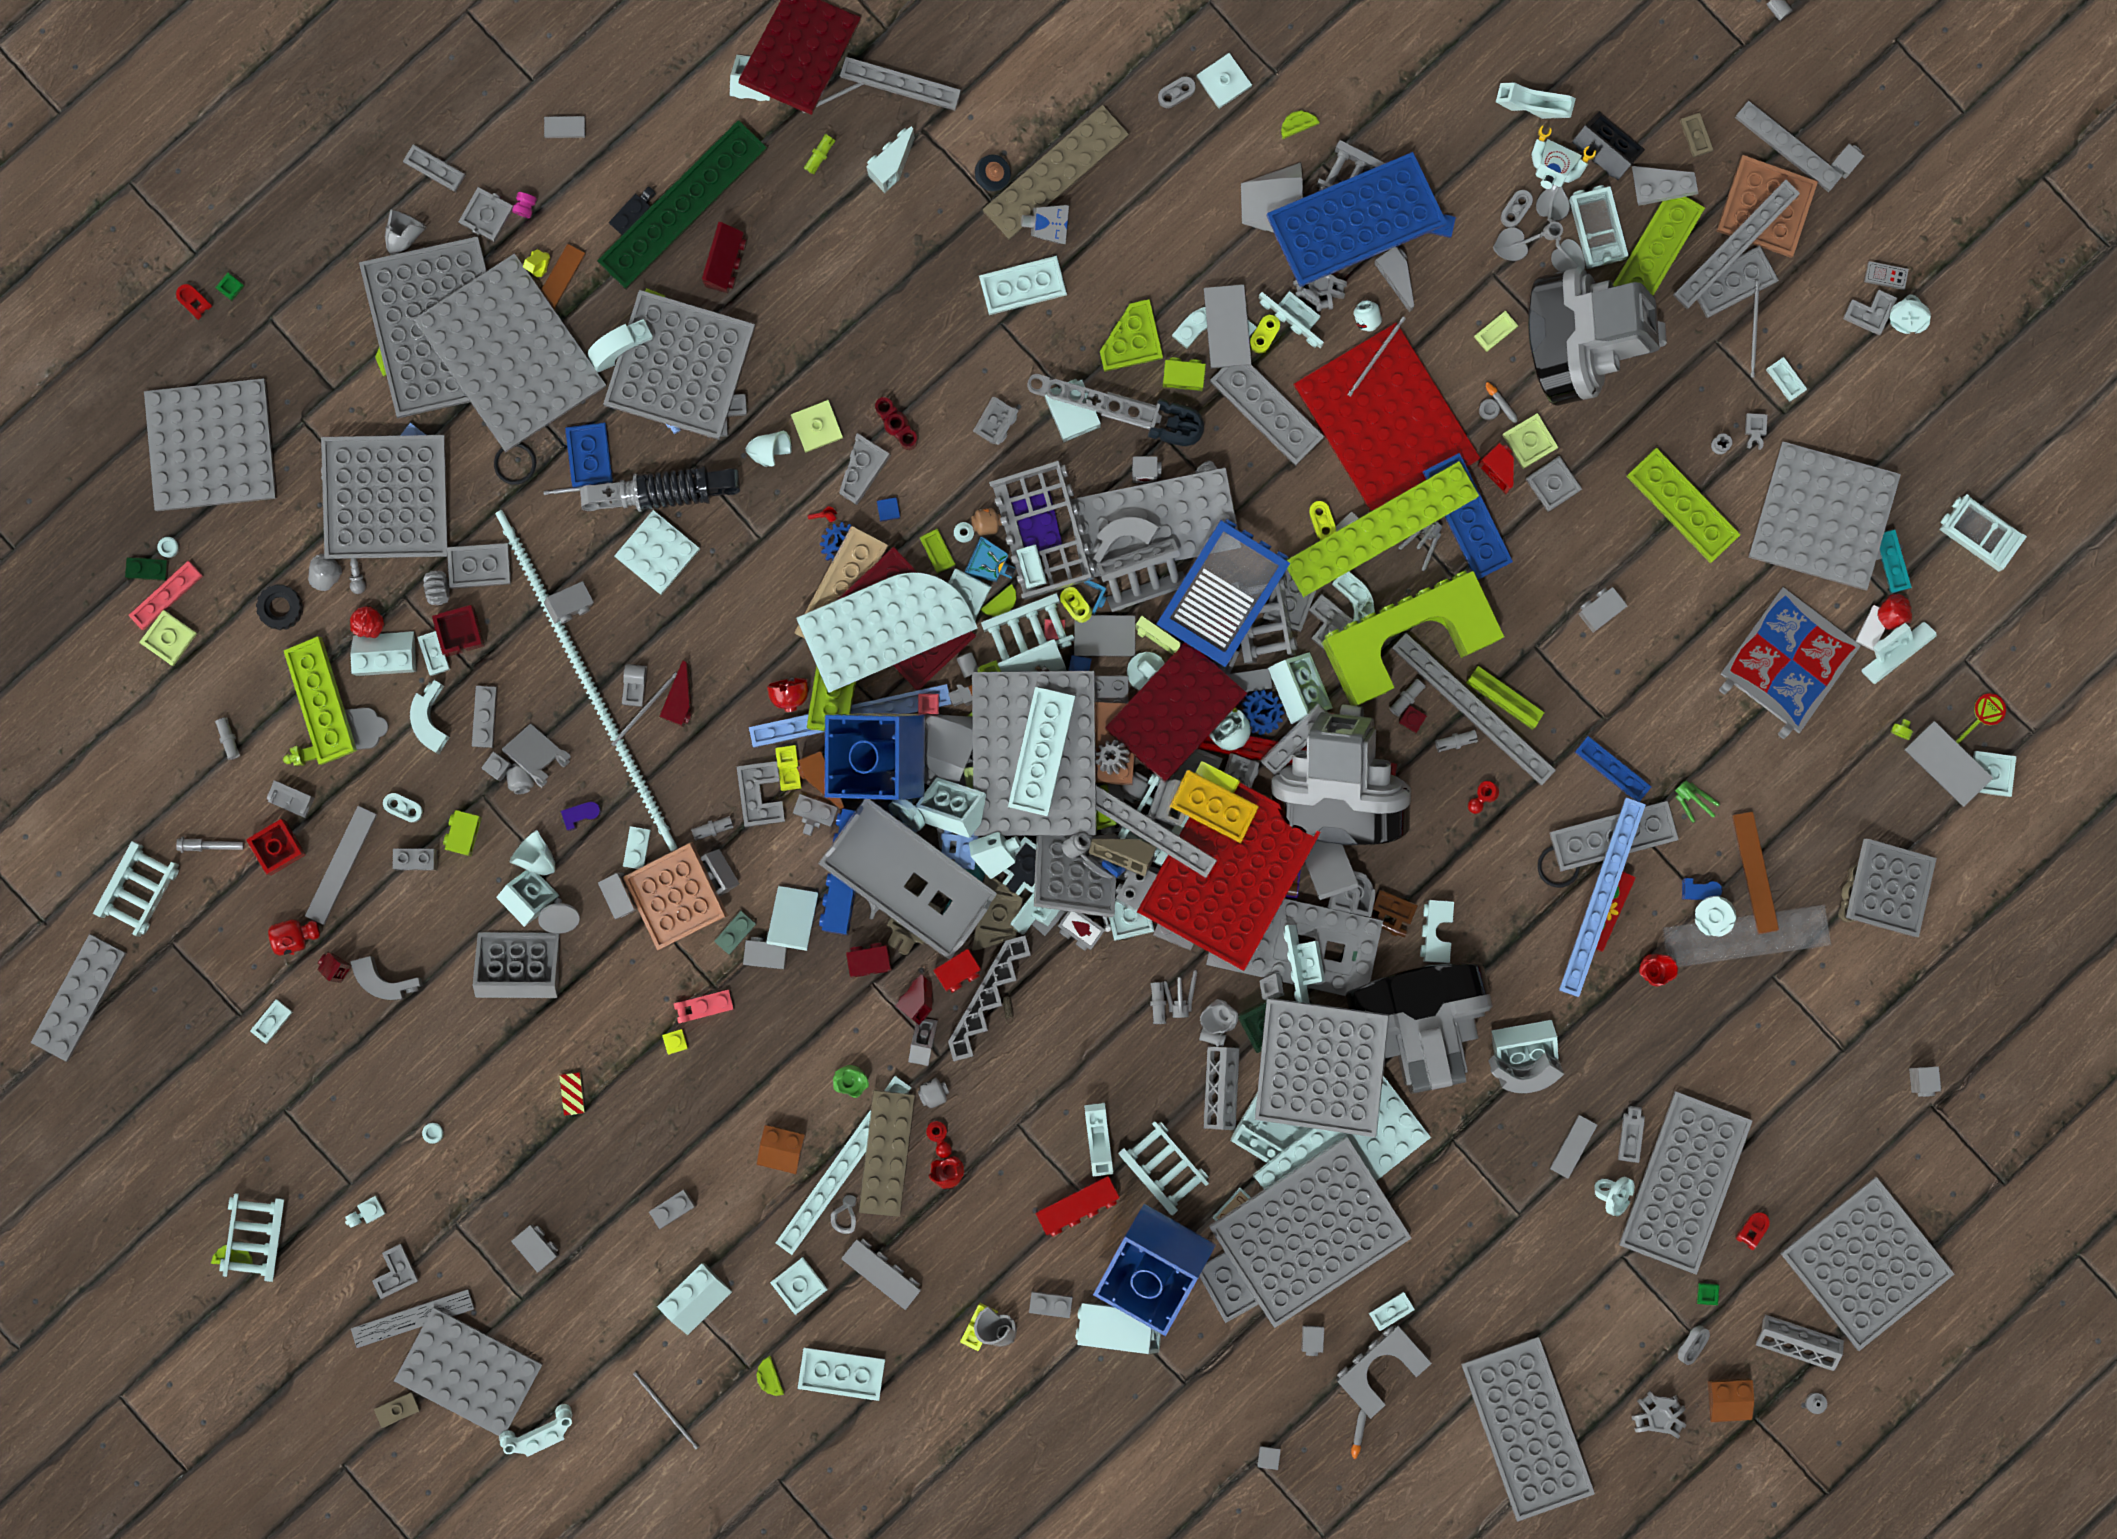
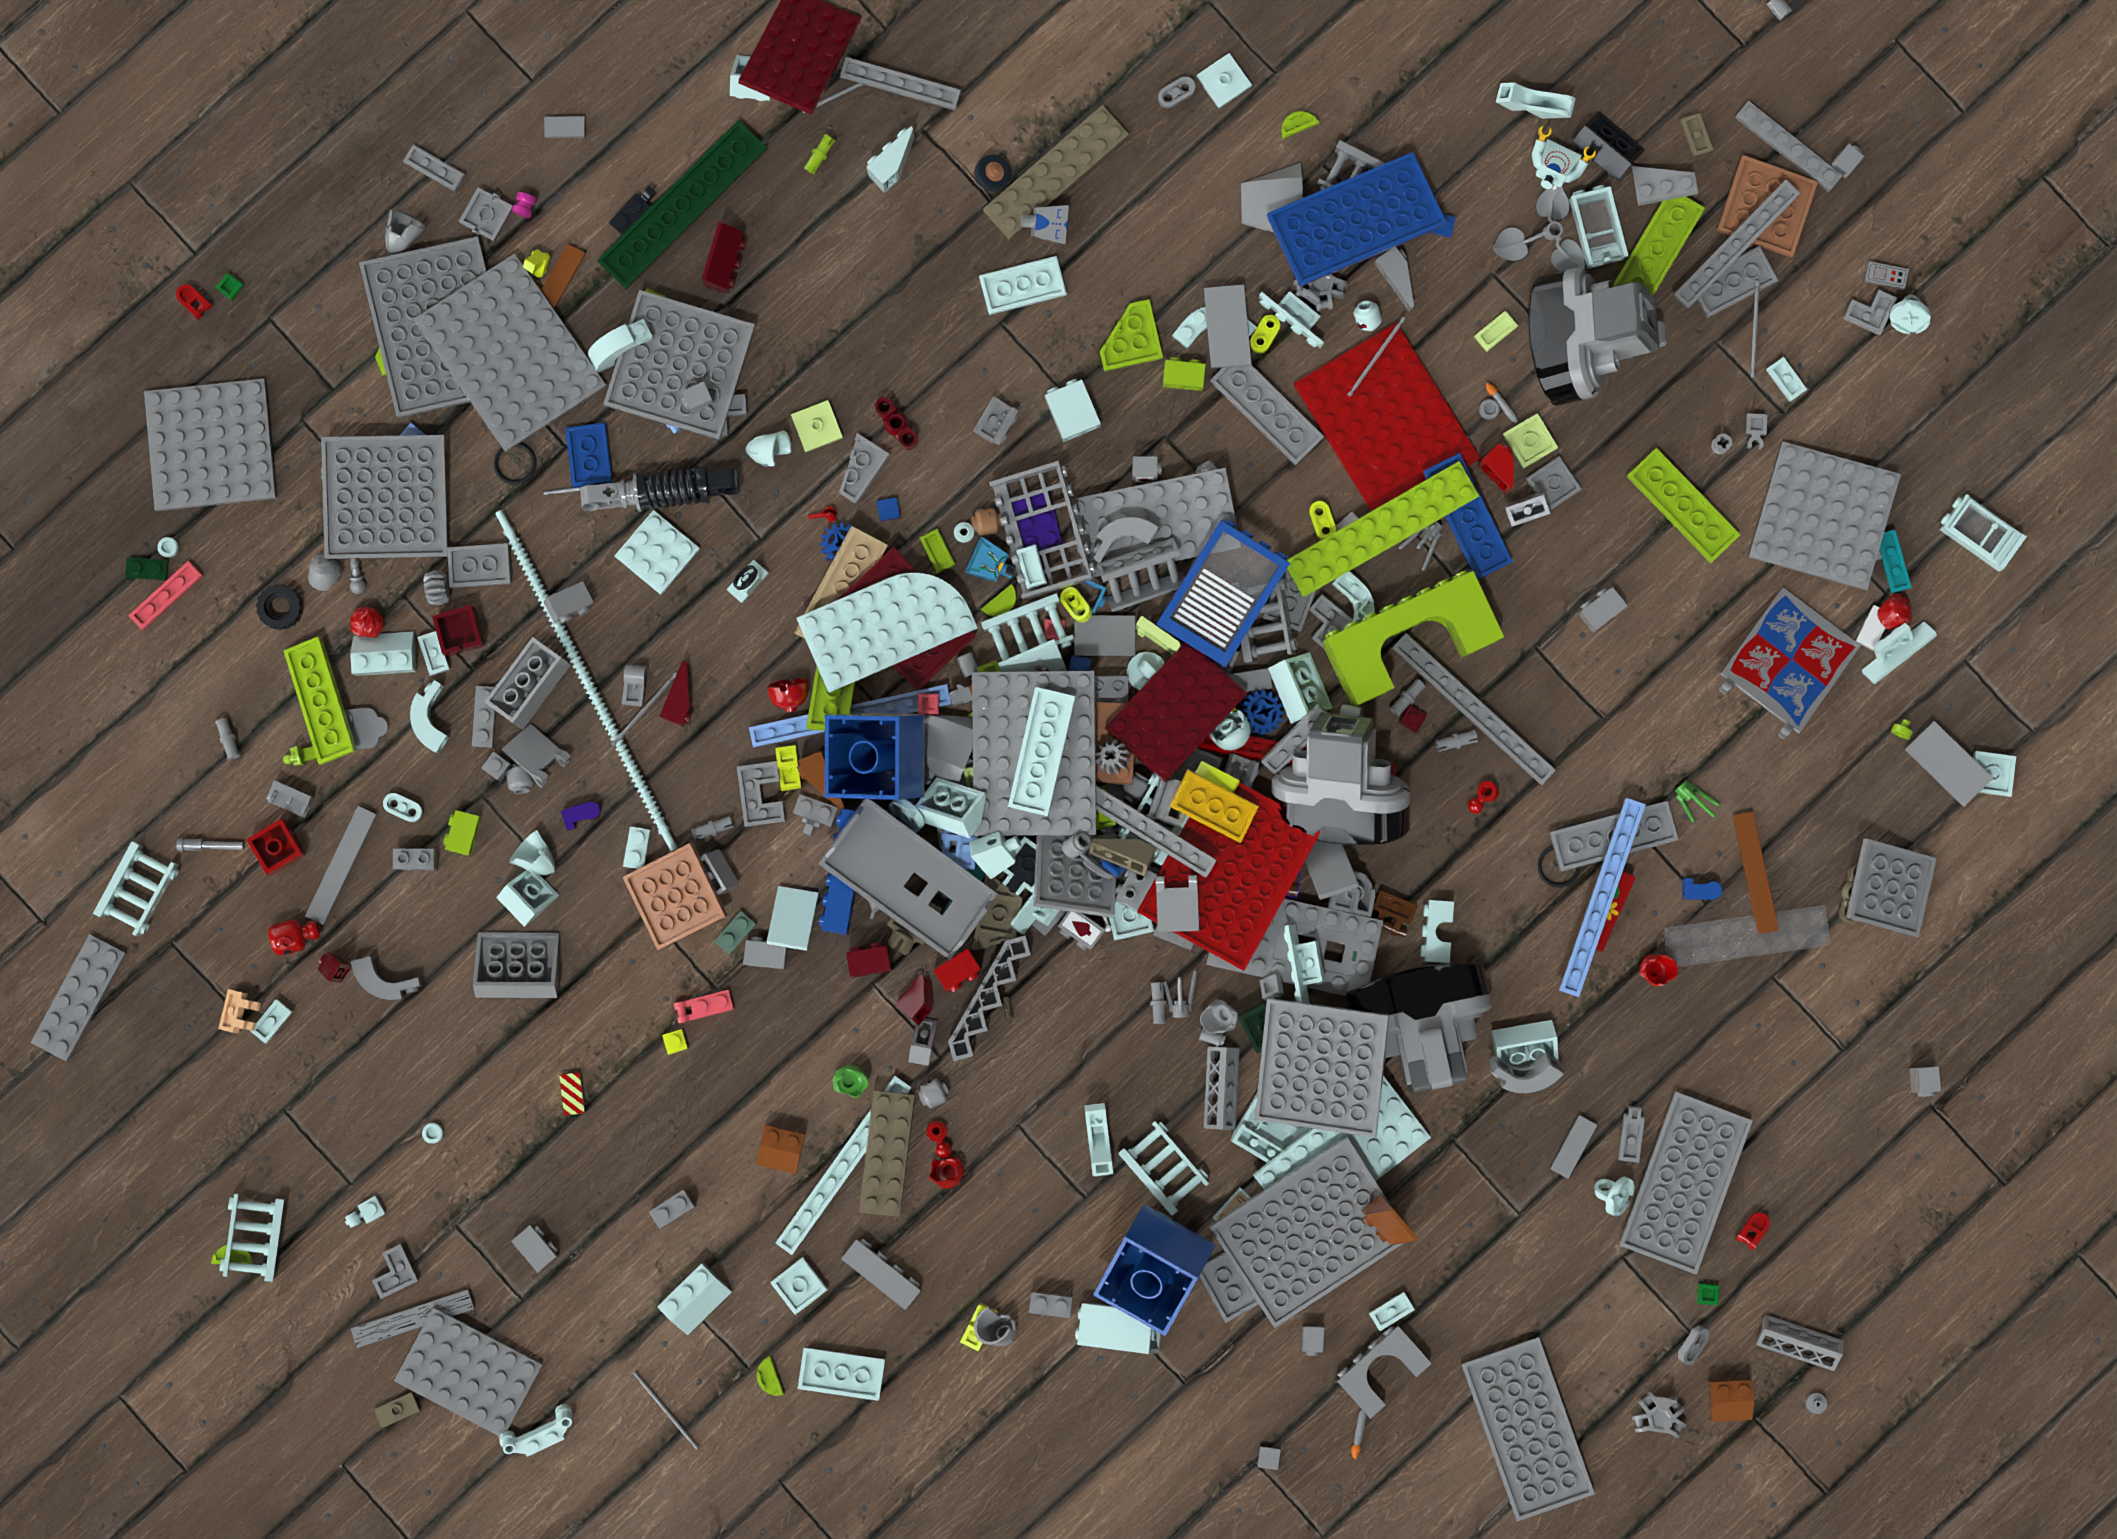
(168, 638): yellowish green plate -> none
(233, 1012): none -> light nougat plate
(527, 683): none -> light grey slope
(558, 917): light grey shield -> none
(617, 895): light grey hinge -> none
(696, 397): none -> light grey brick
(747, 581): none -> light aqua piece
(848, 1202): light grey piece -> none
(971, 589): light aqua plate -> none
(1077, 1205): red brick -> none
(1177, 906): none -> light grey flag
(1188, 431): light grey piece -> none
(1387, 1222): none -> dark orange slope
(1505, 697): lime fence -> none
(1515, 209): light grey plate -> none
(1528, 508): none -> light grey brick
(1612, 769): blue plate -> none
(1715, 916): light aqua tile -> none
(1867, 1263): light grey plate -> none
(1989, 710): piece -> none

